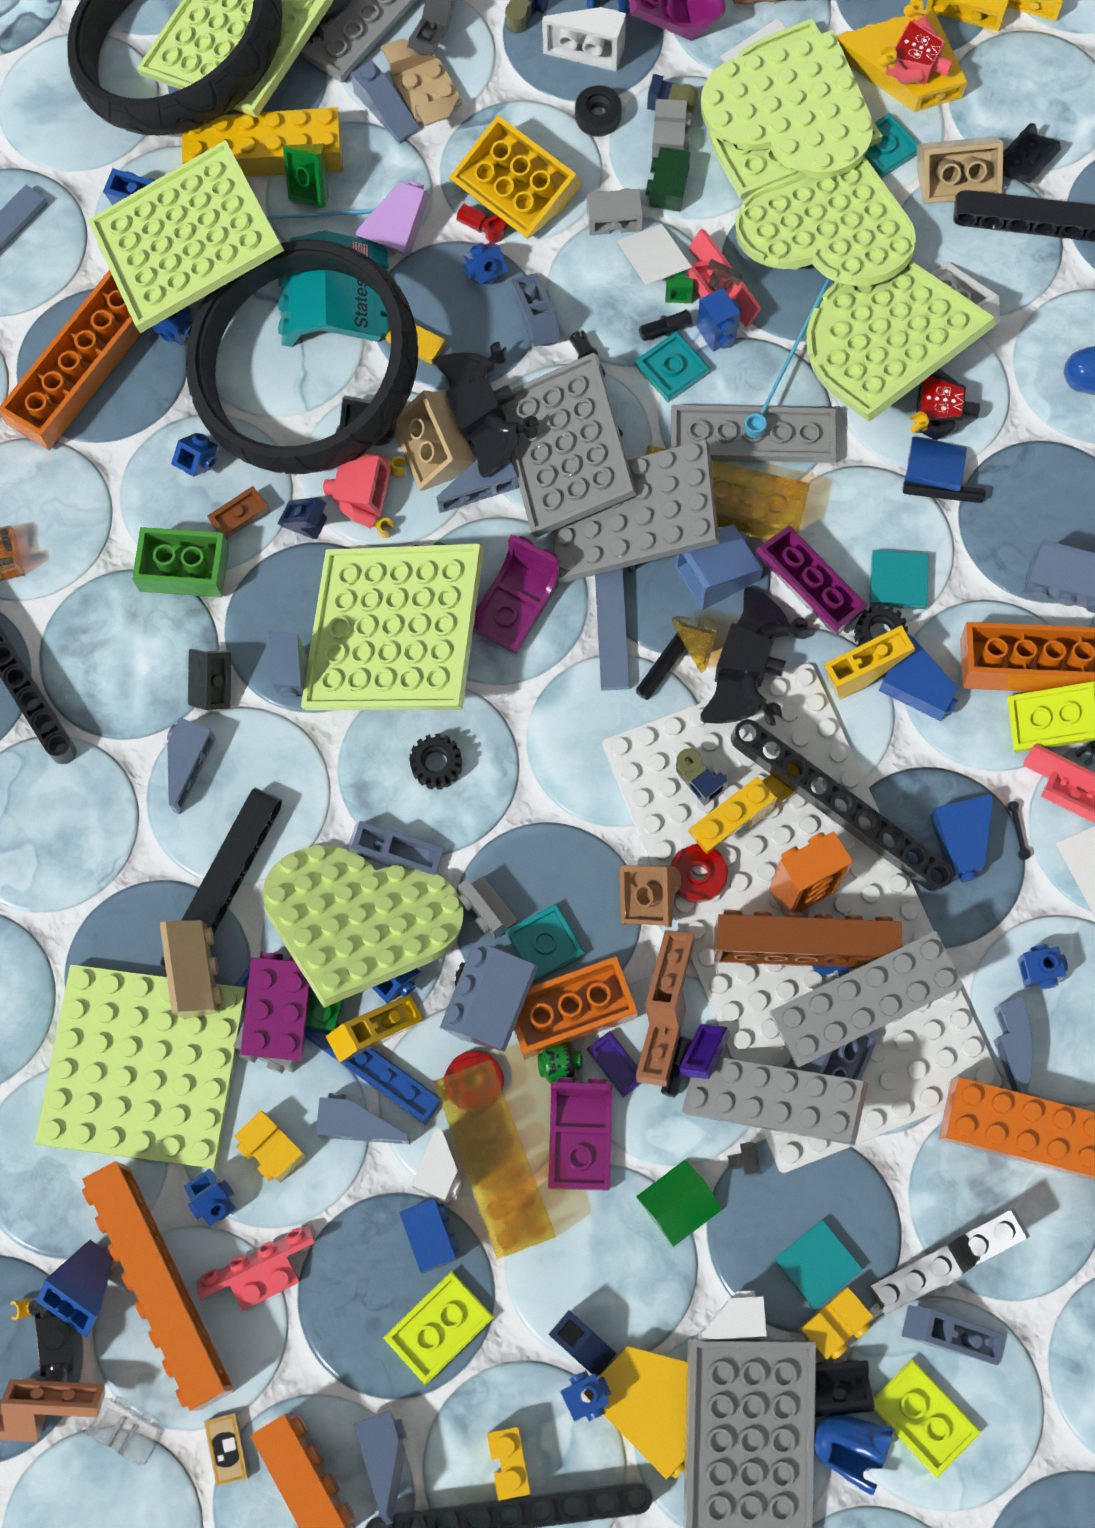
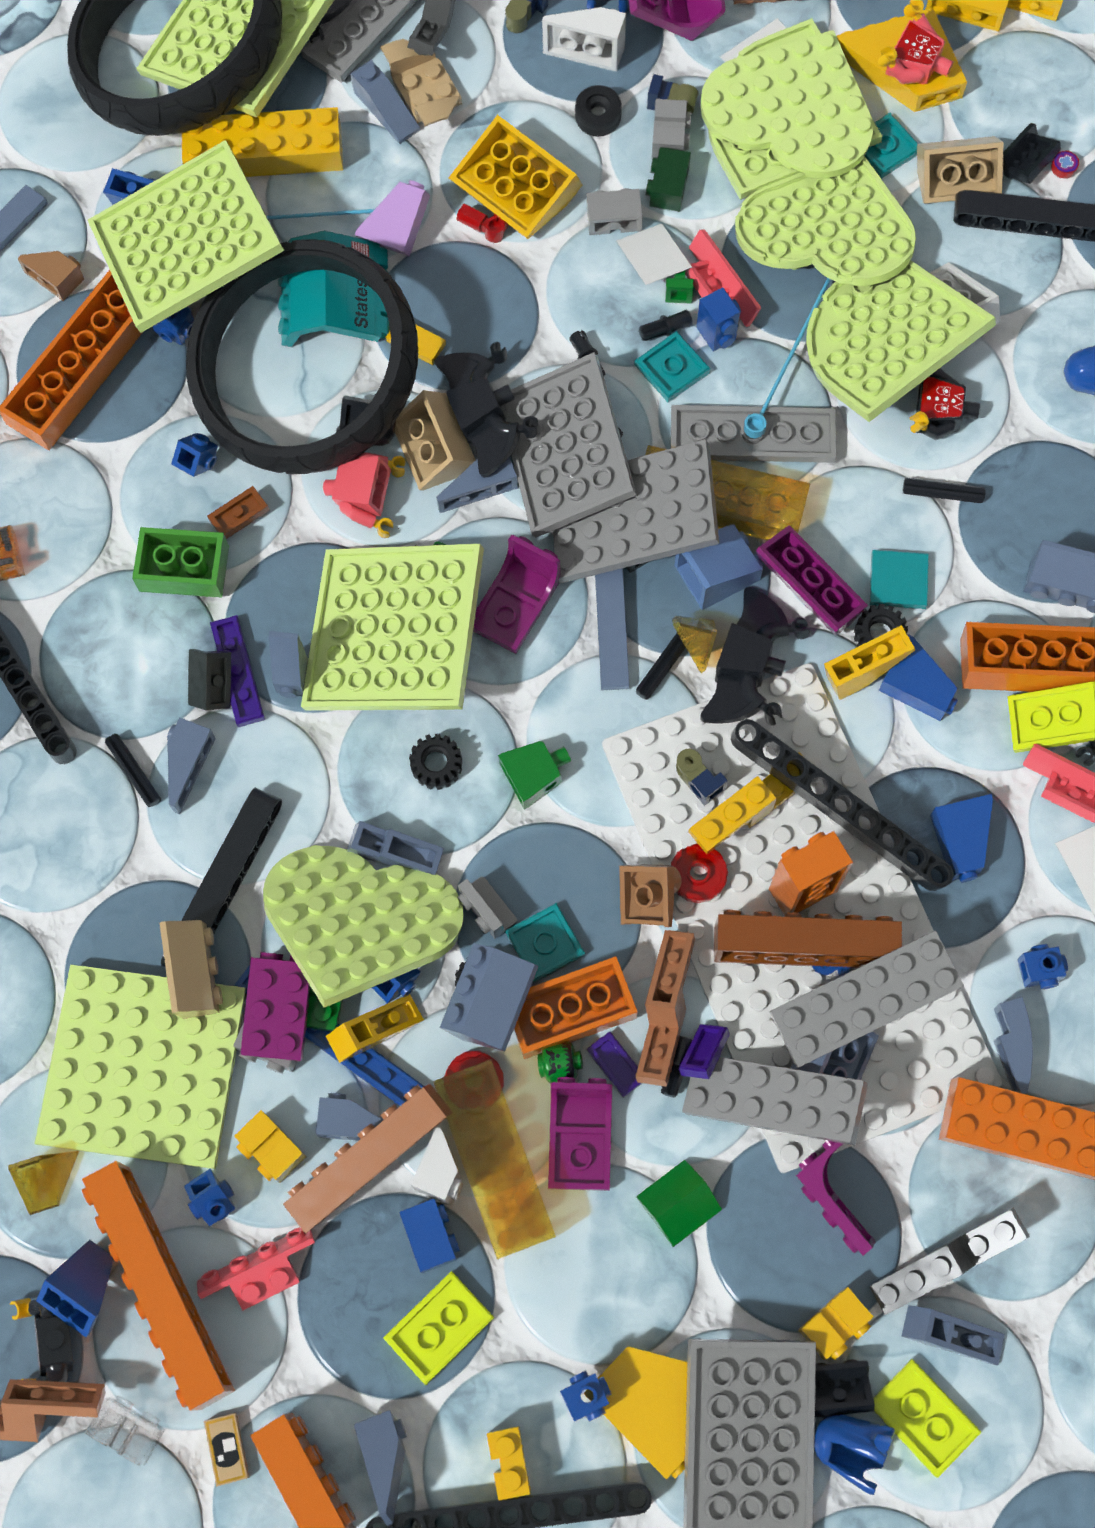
(42, 1179): none -> clear yellow slope
(53, 271): none -> medium nougat slope
(132, 770): none -> black axle
(244, 692): none -> dark purple tile
(304, 516): dark blue slope -> none
(306, 173): green slope -> none
(366, 1158): none -> nougat brick
(484, 263): blue brick -> none
(533, 770): none -> green torso
(536, 310): sand blue slope -> none
(582, 1343): dark blue slope -> none
(722, 275): clear smoke tile -> none
(737, 1319): white slope -> none
(746, 1159): clear smoke tile -> none
(817, 1187): none -> magenta bracket
(818, 1264): teal tile -> none
(935, 464): blue slope -> none
(1024, 853): black hinge -> none
(1065, 164): none -> tile

